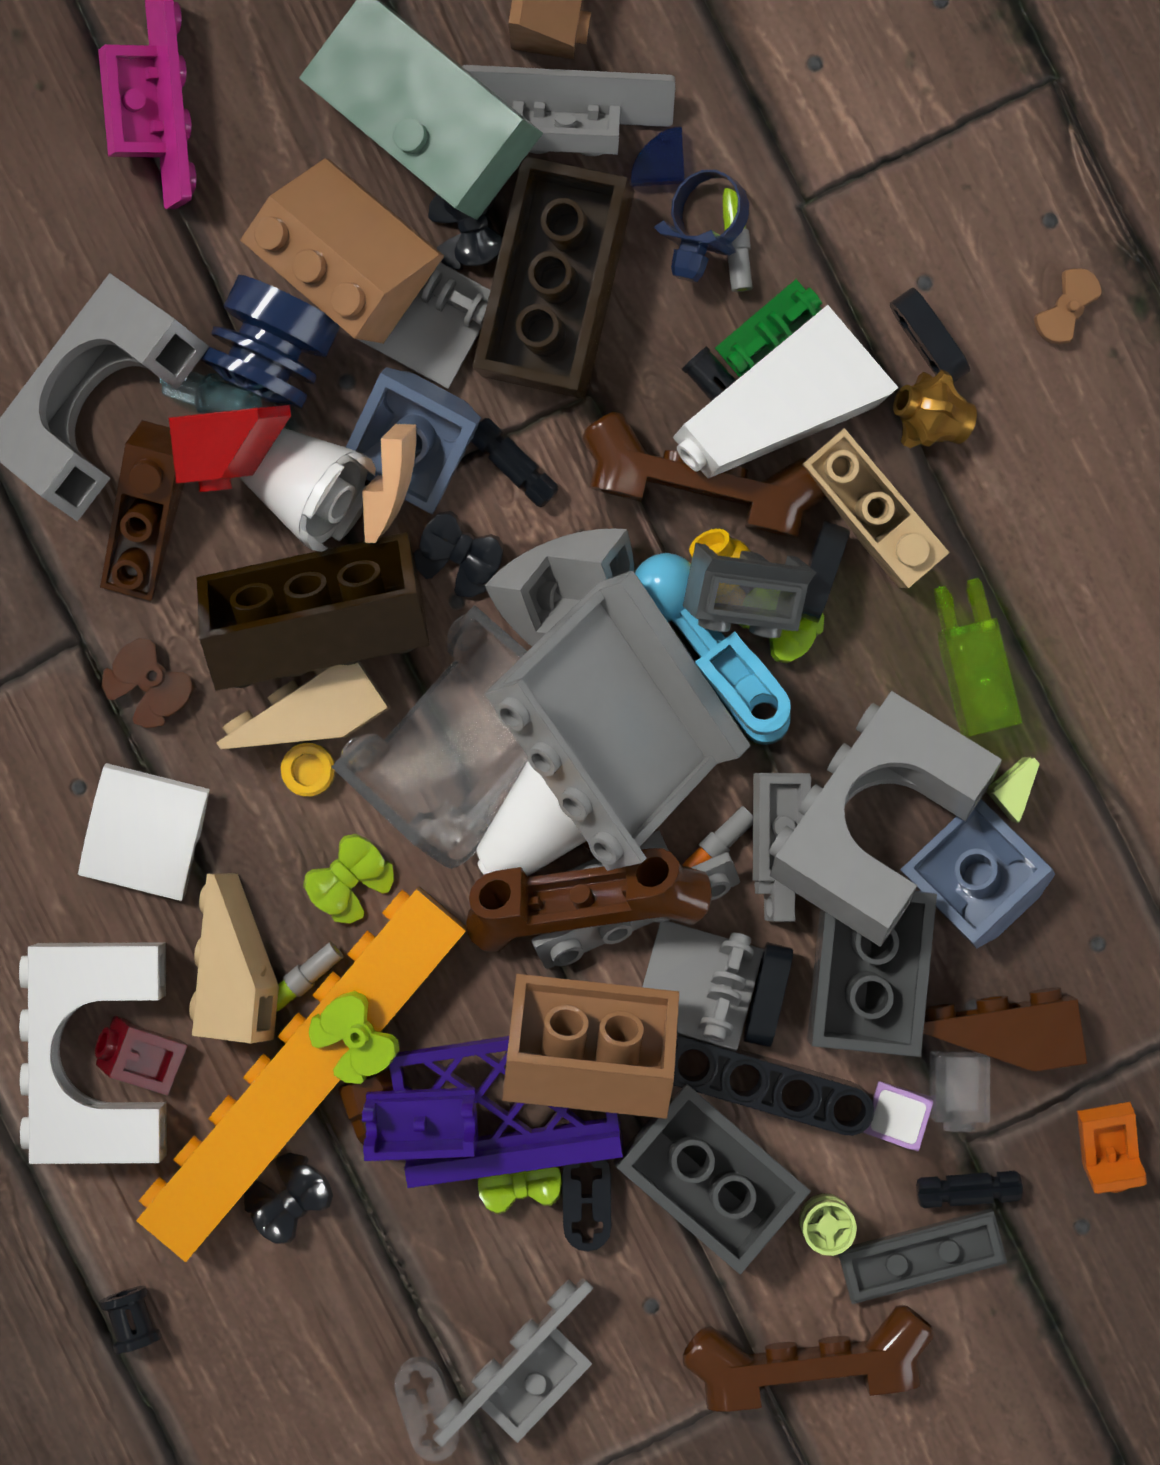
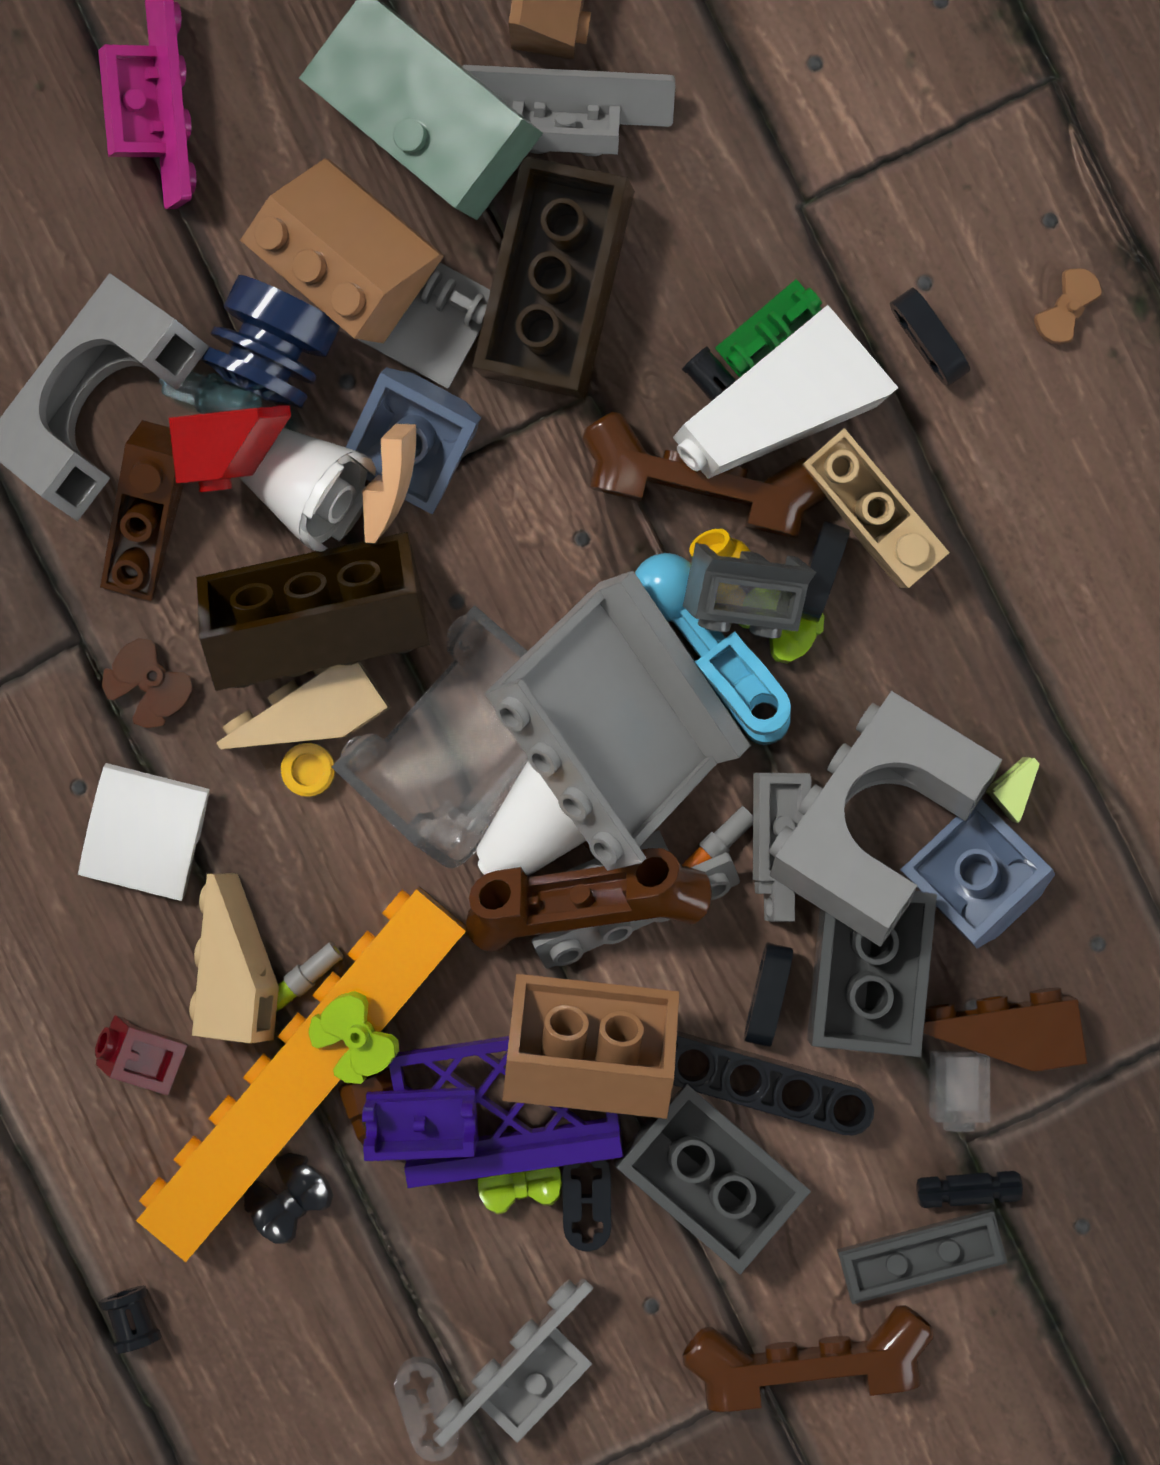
(62, 1120): white arch -> none
(332, 886): lime piece -> none
(446, 540): black piece -> none
(477, 242): black piece -> none
(514, 463): black axle -> none
(555, 576): light grey brick -> none
(660, 160): clear blue tile -> none
(690, 259): dark blue piece -> none
(712, 980): light grey hinge -> none
(738, 262): light grey piece -> none
(829, 1234): yellowish green wheel -> none
(899, 1115): white slope -> none
(934, 411): pearl gold rock -> none
(976, 665): clear neon green hinge -> none
(1111, 1148): orange bracket -> none

